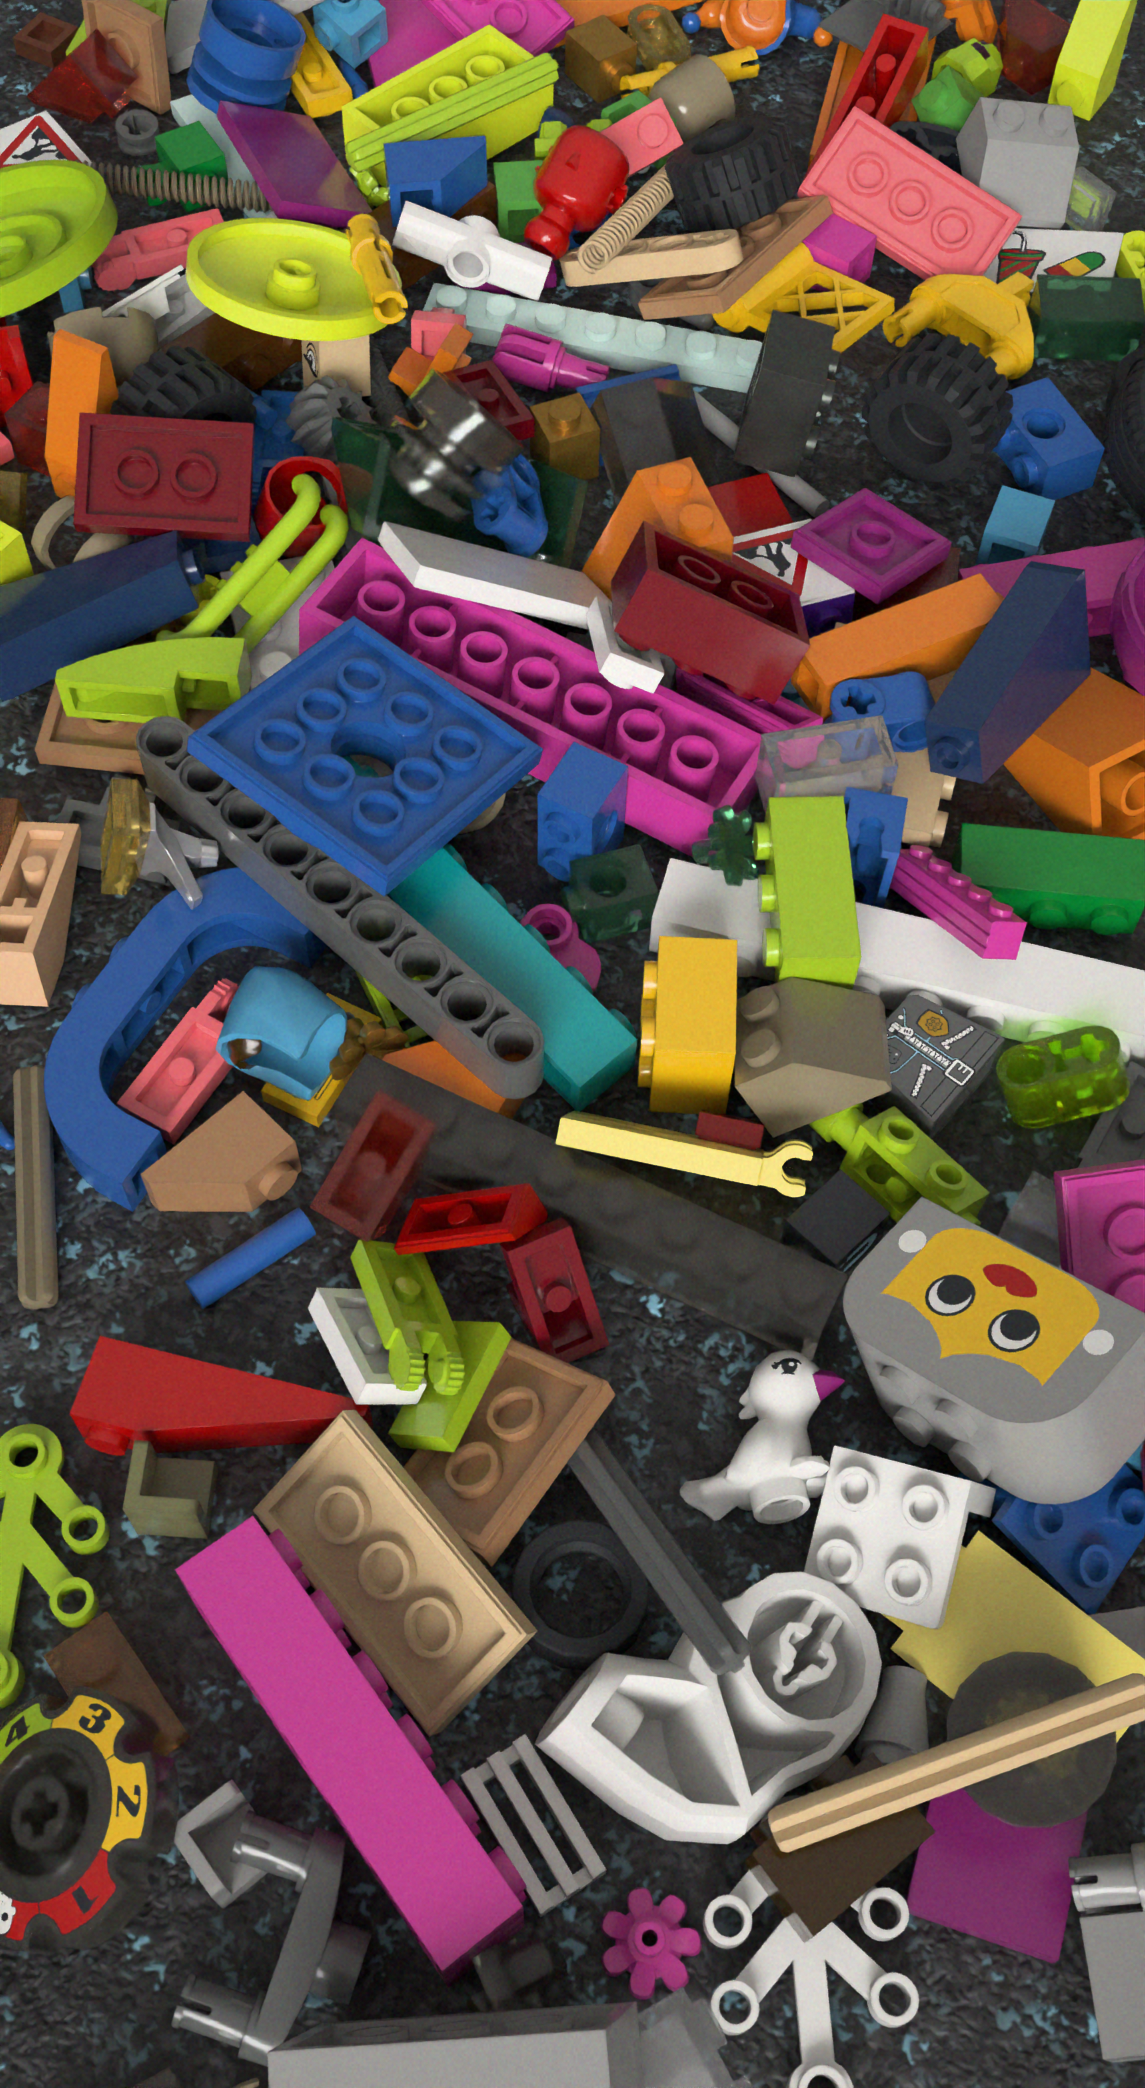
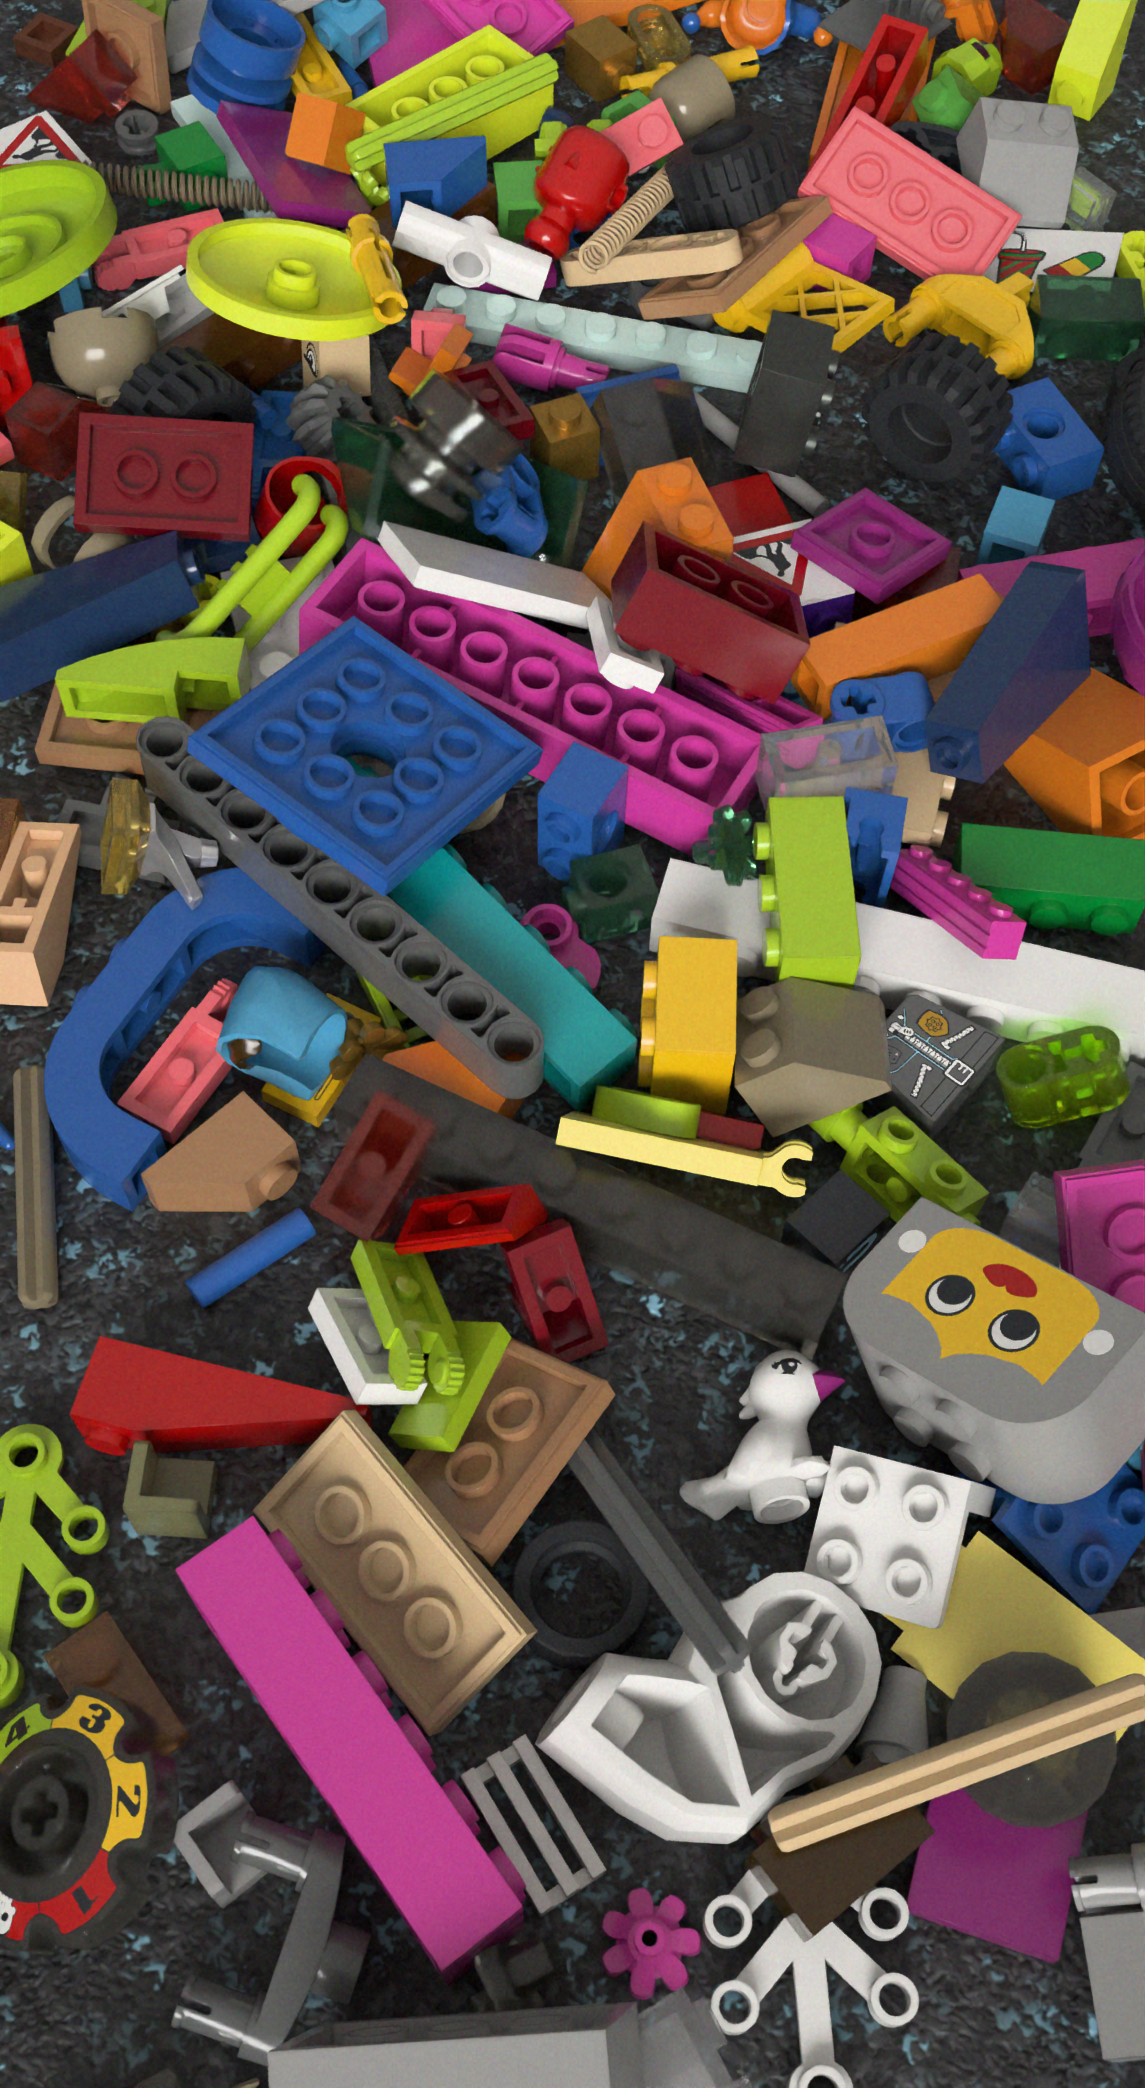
(81, 383): orange slope -> none
(322, 130): none -> orange panel
(646, 1111): none -> lime beam

